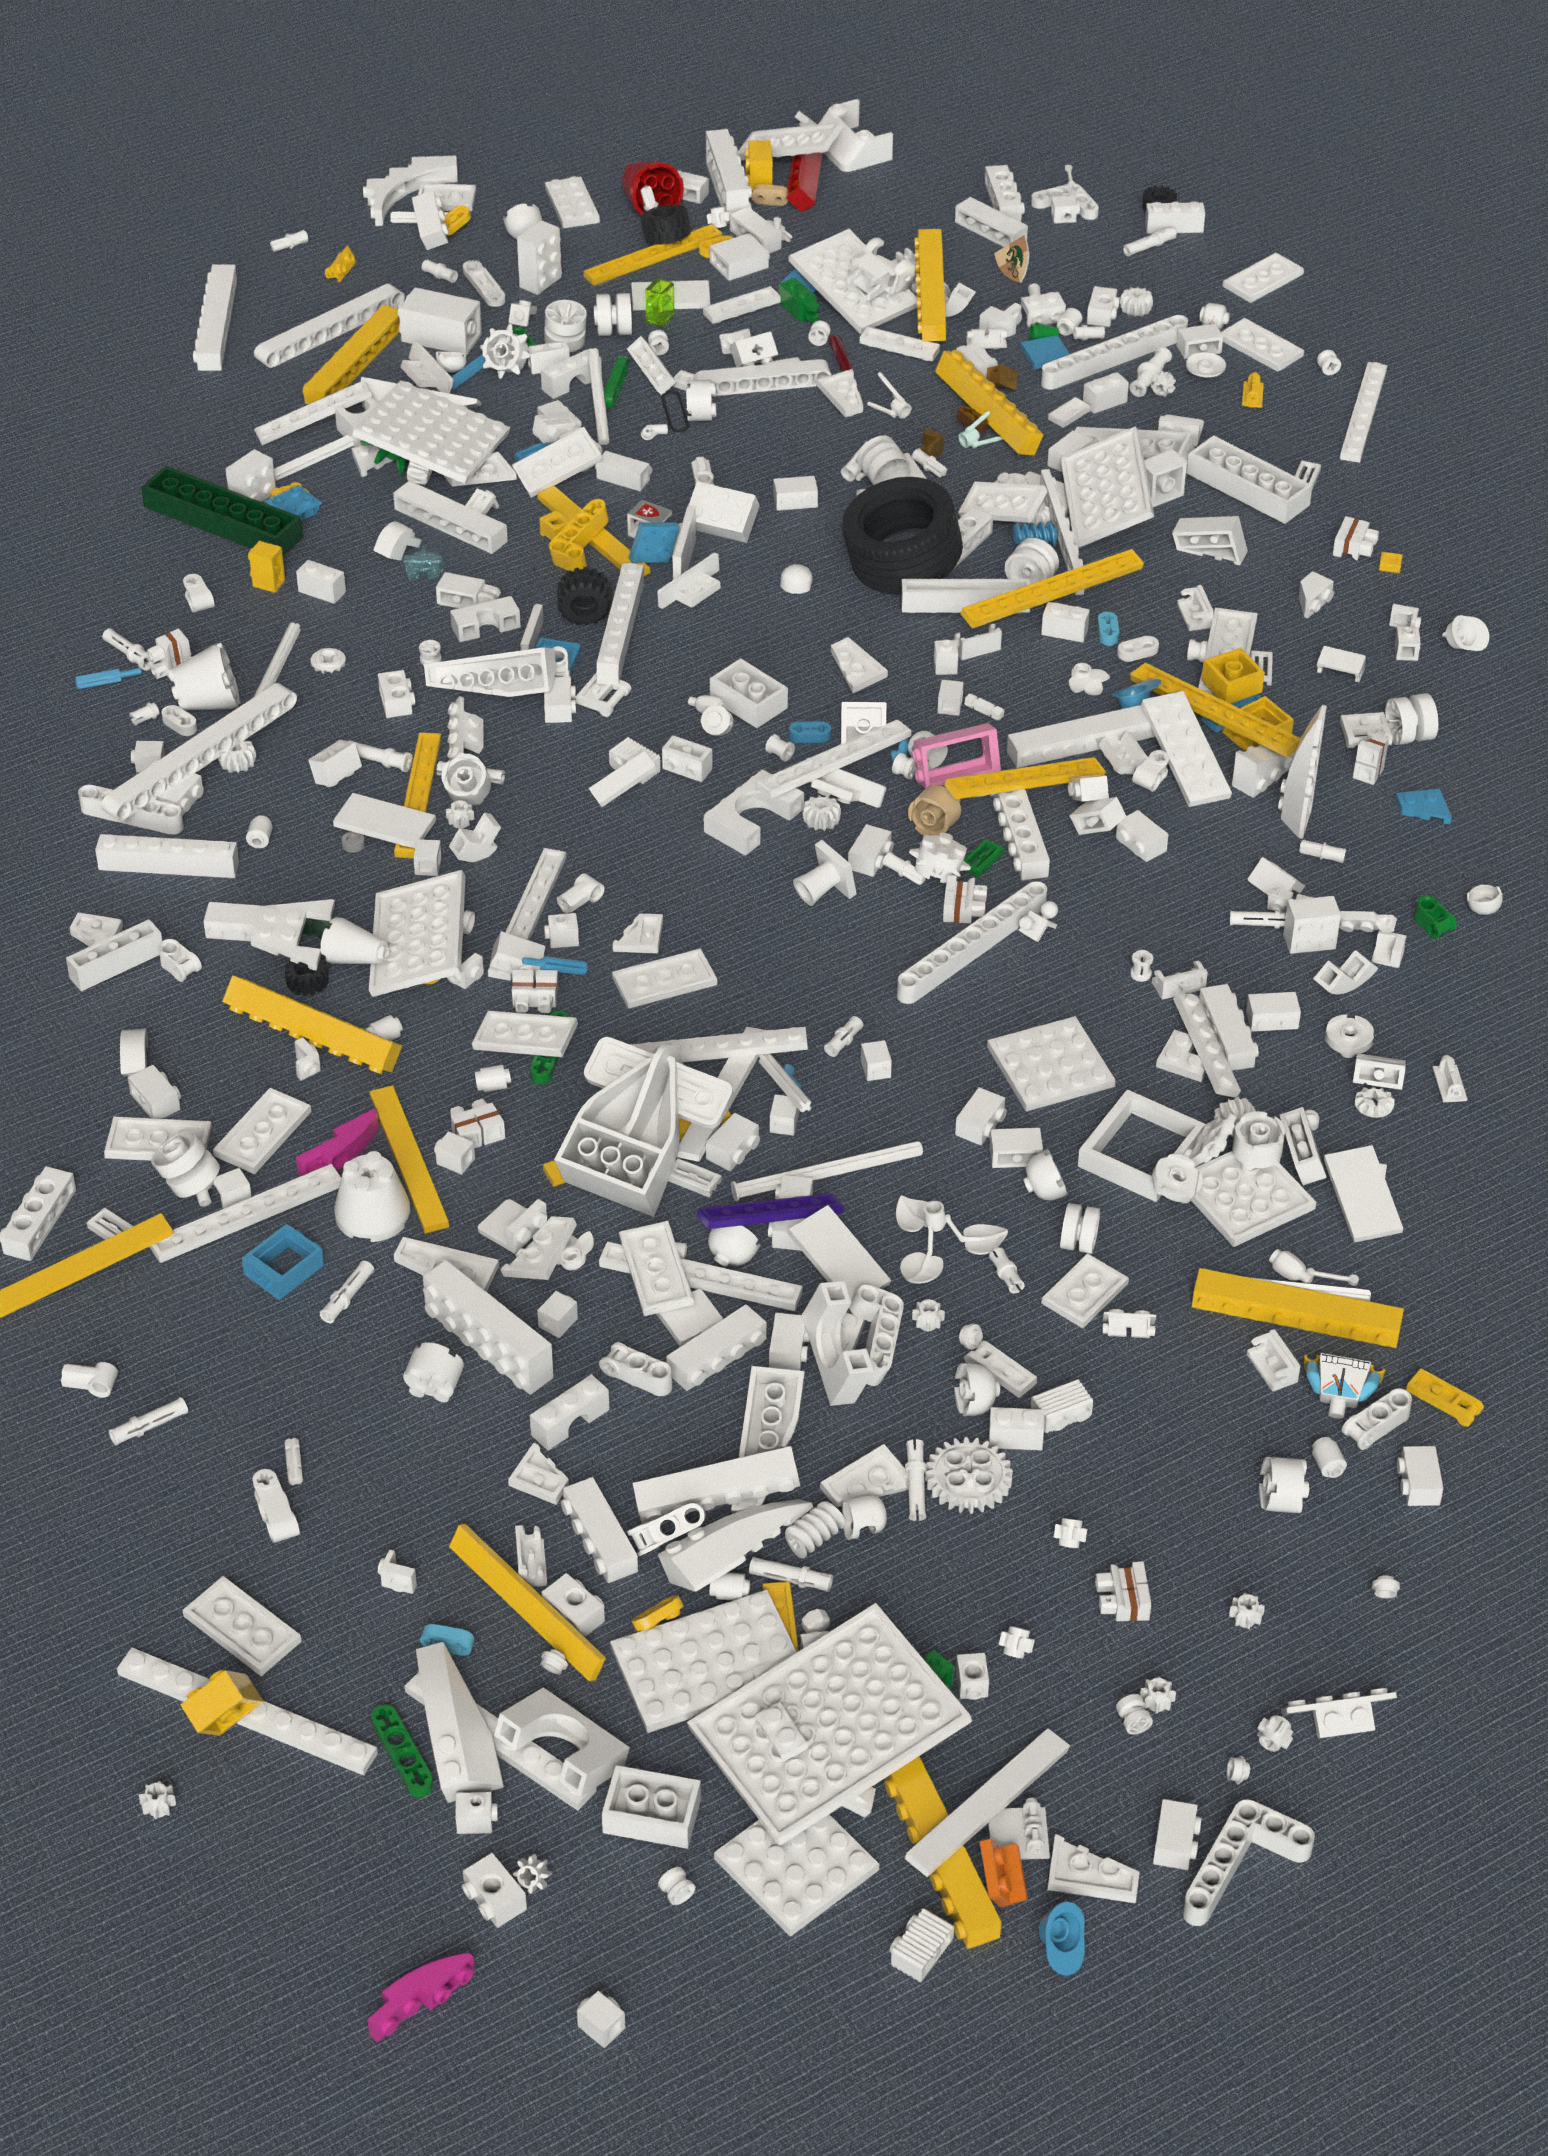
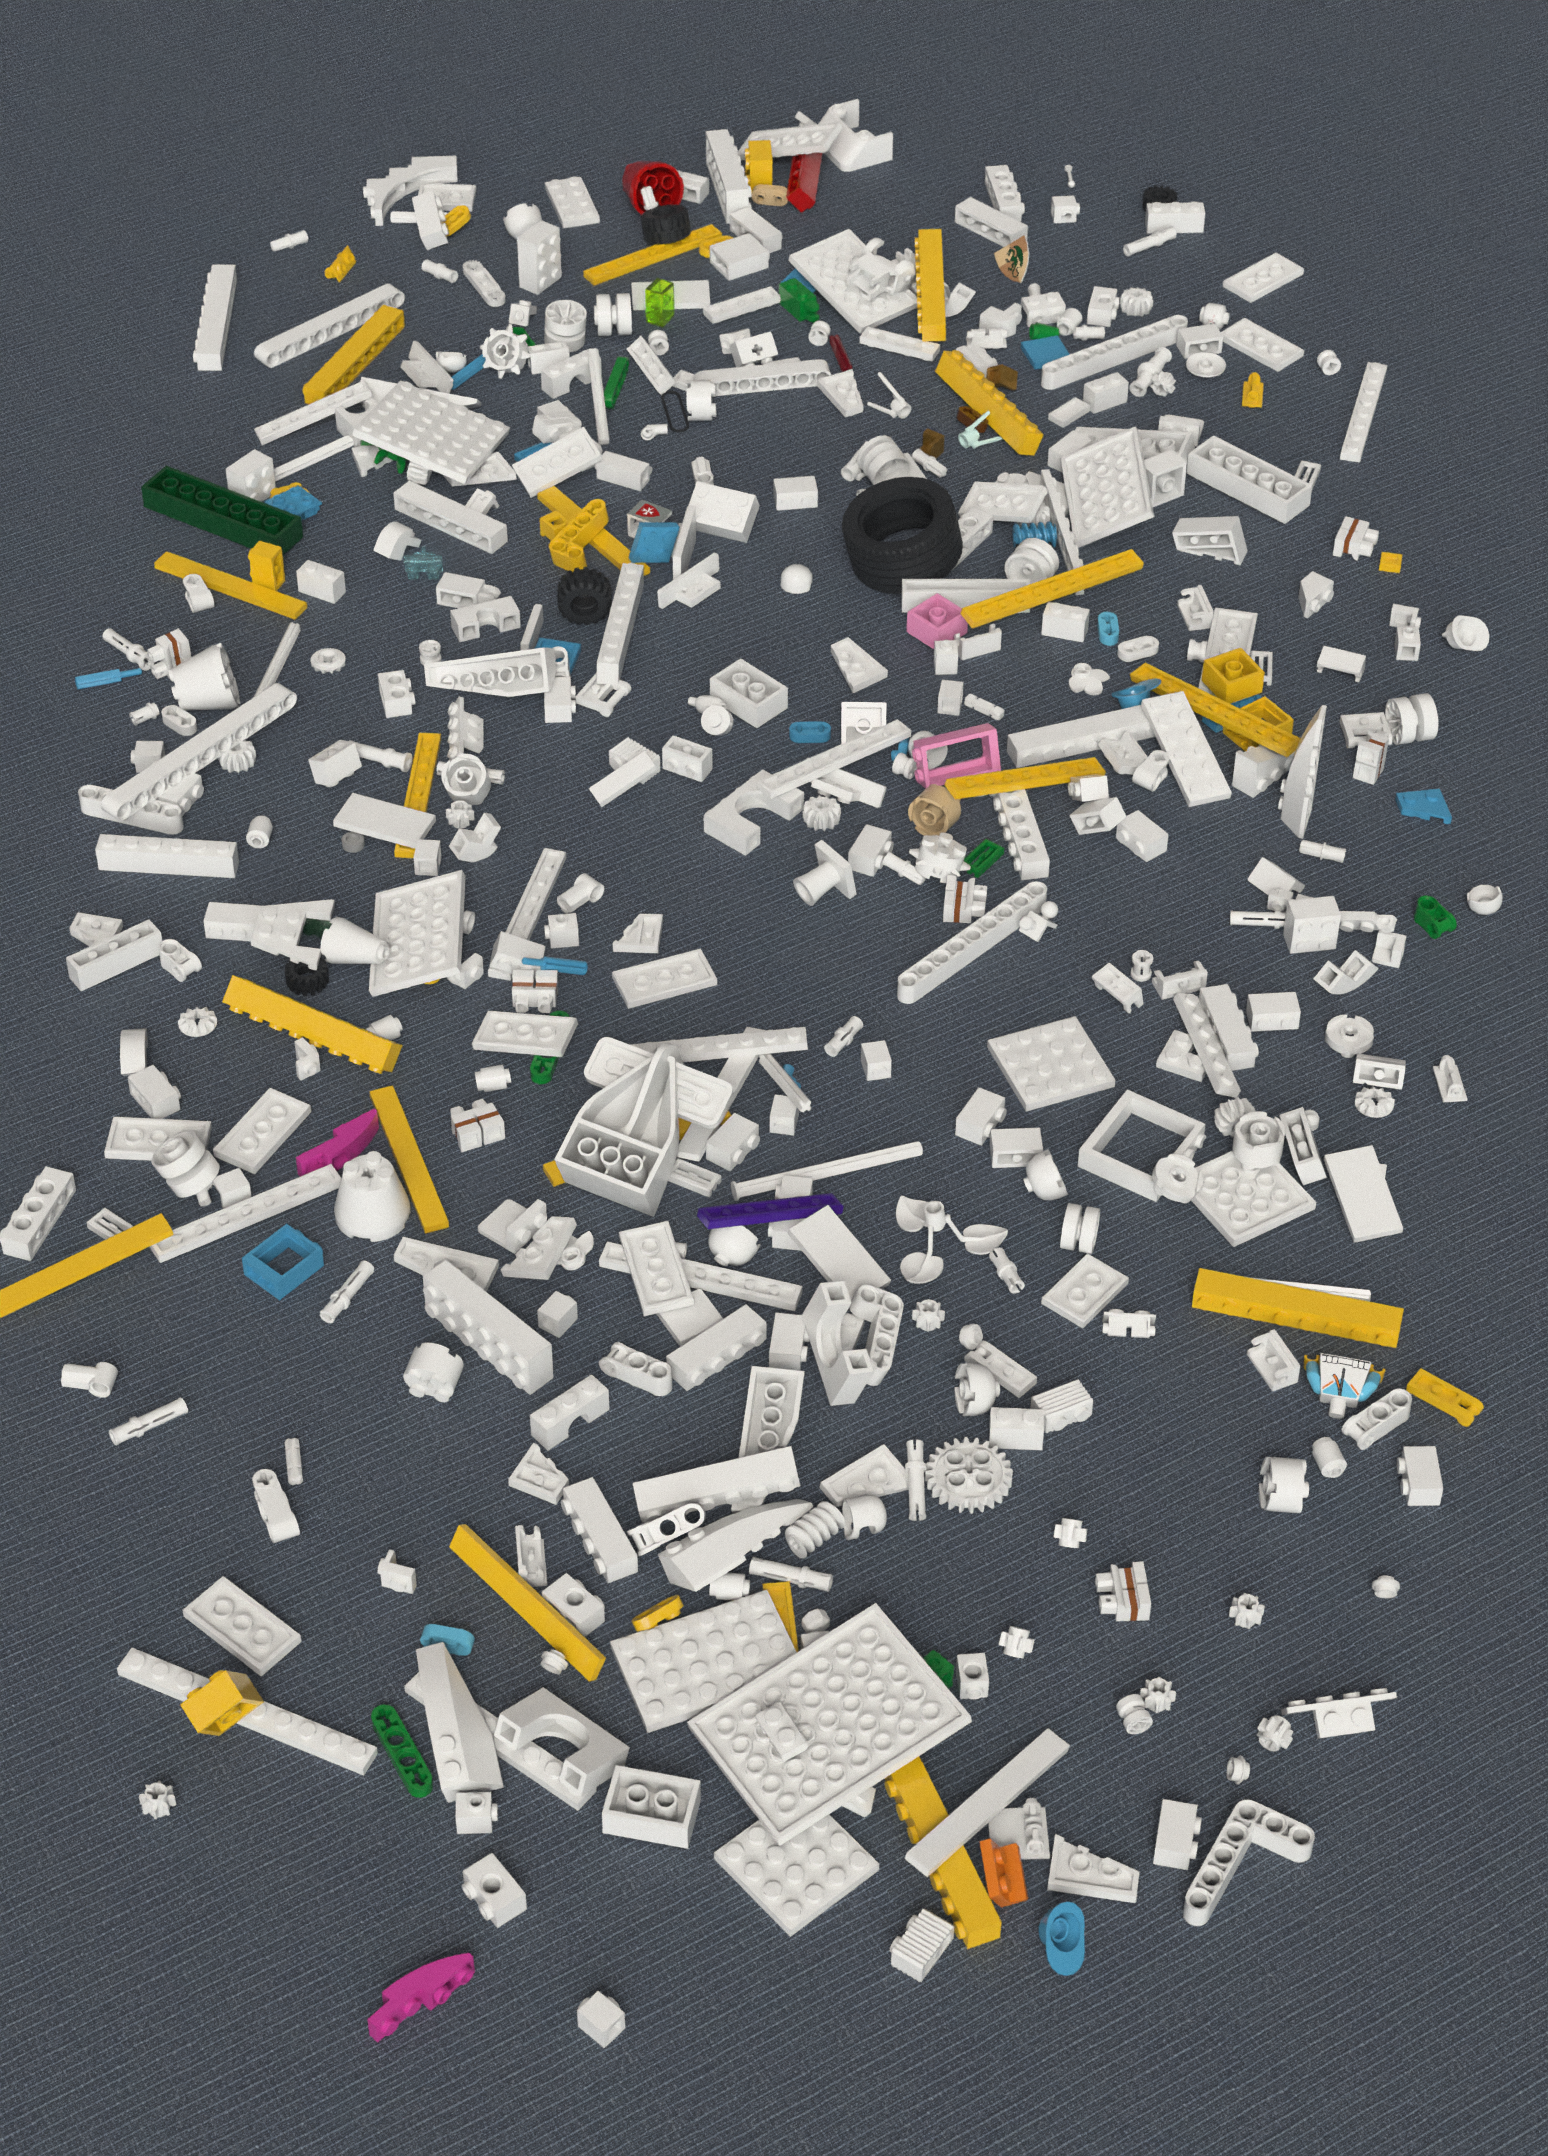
(205, 1026): none -> white gear
(232, 585): none -> yellow tile
(440, 321): white brick -> none
(454, 1152): white brick -> none
(536, 1867): white gear -> none
(676, 1885): white wheel -> none
(718, 217): white gear -> none
(777, 224): white piece -> none
(780, 747): white bush -> none
(936, 620): none -> bright pink brick
(1088, 207): white beam -> none
(1118, 986): none -> white hinge
(1212, 1139): white plate -> none
(1290, 1266): white plant -> none
(1352, 1279): white hinge -> none

